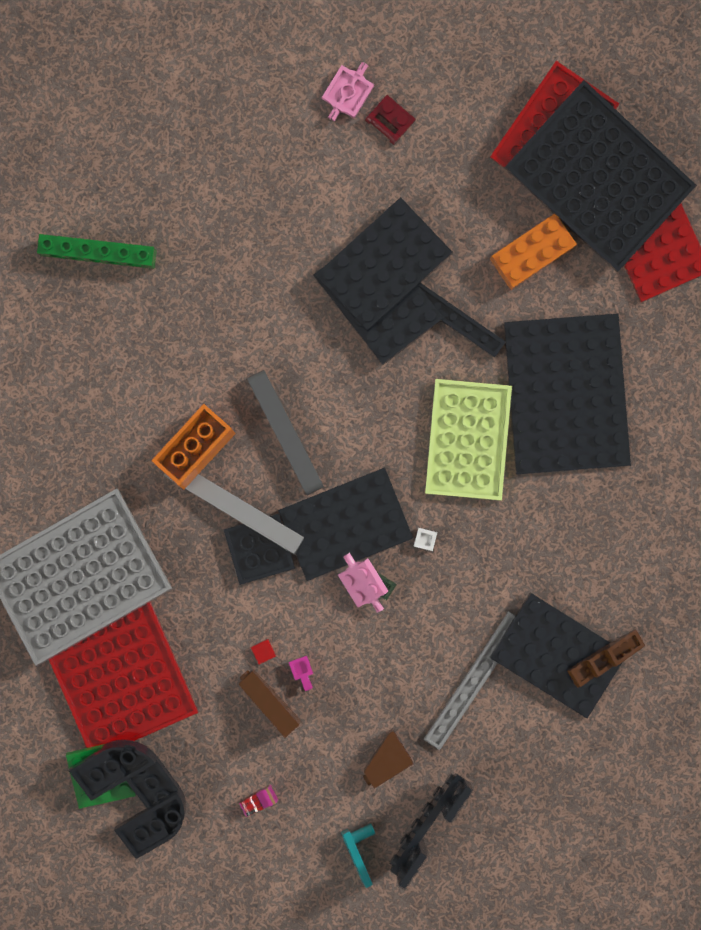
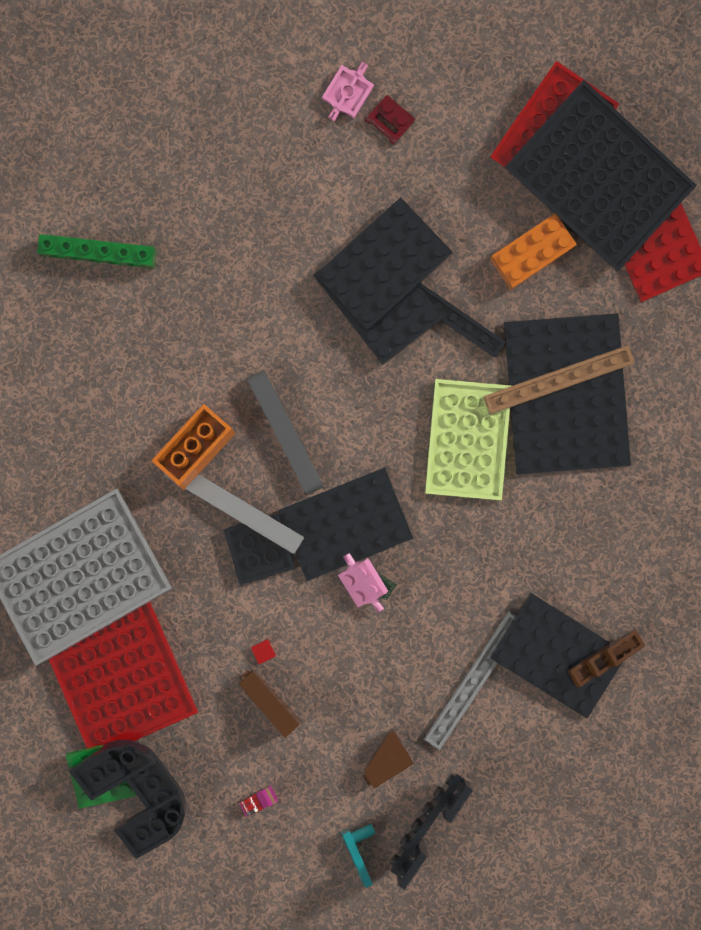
(302, 669): dark pink plate -> none
(425, 539): white plate -> none
(558, 379): none -> medium nougat tile

